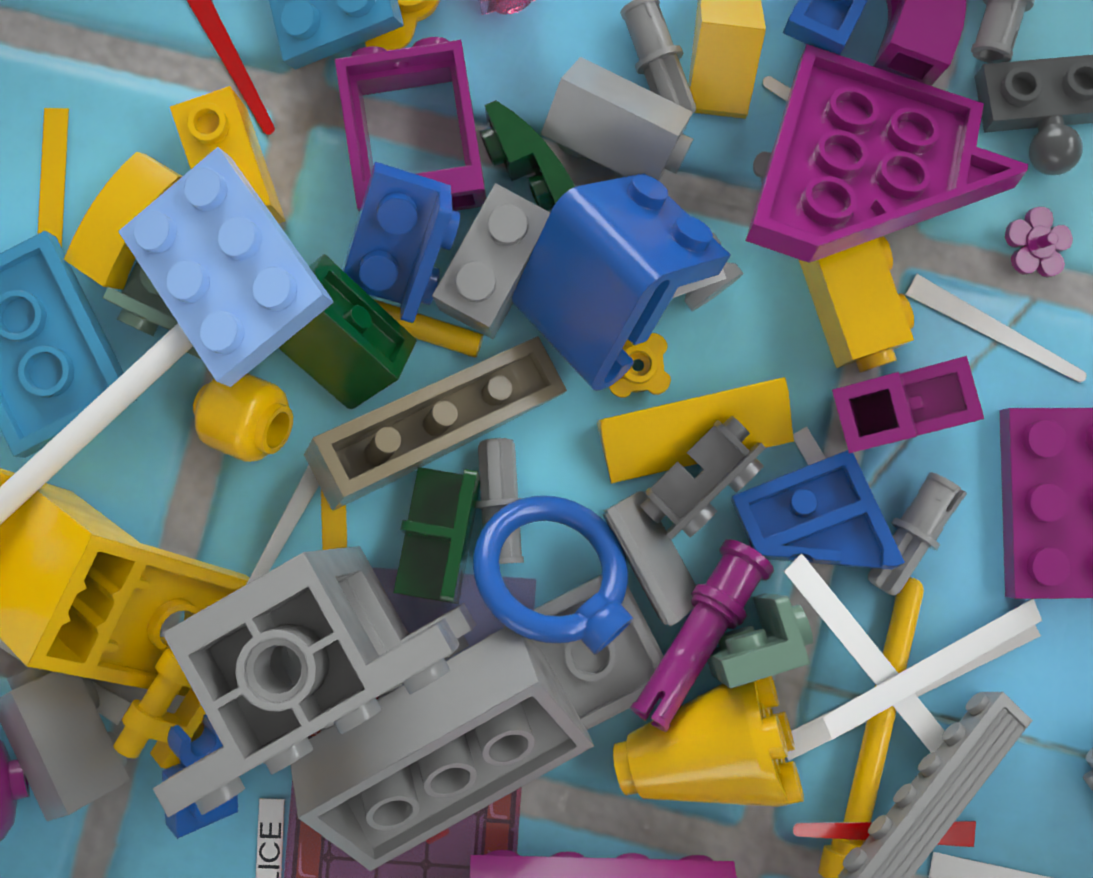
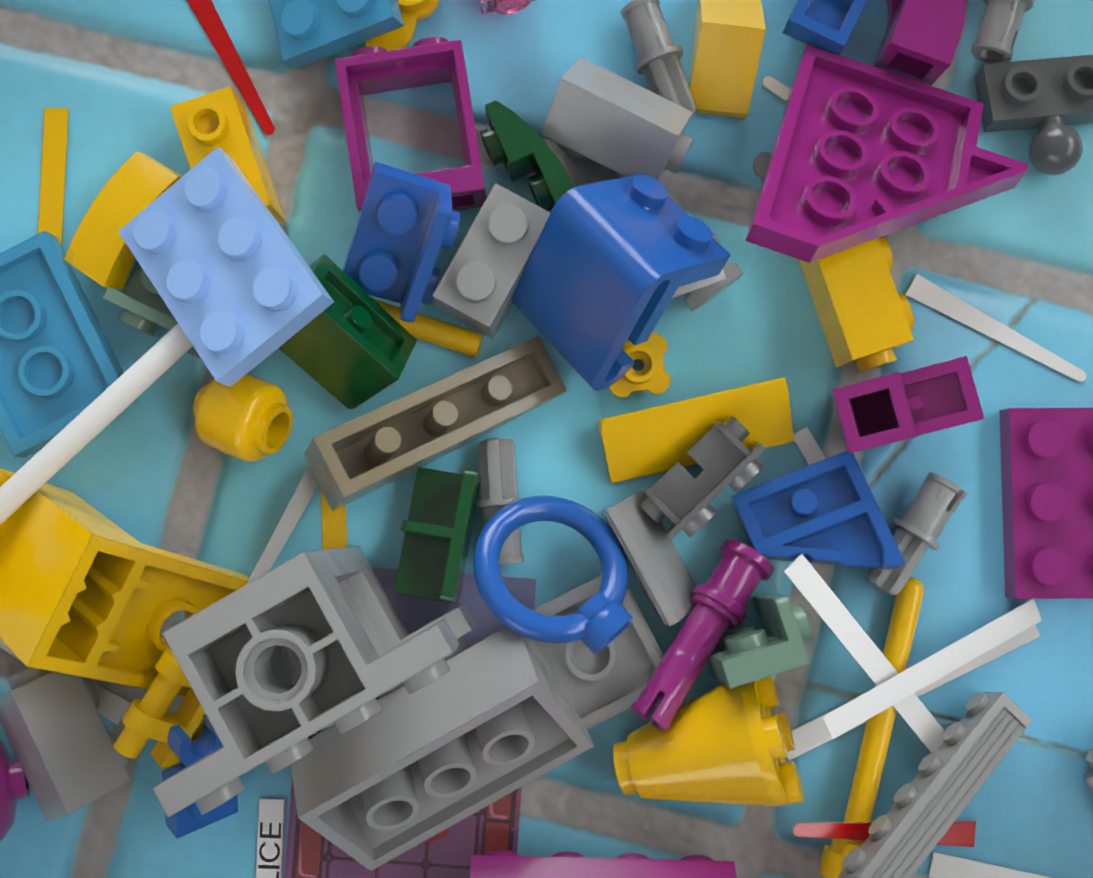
(1038, 243): plant -> none

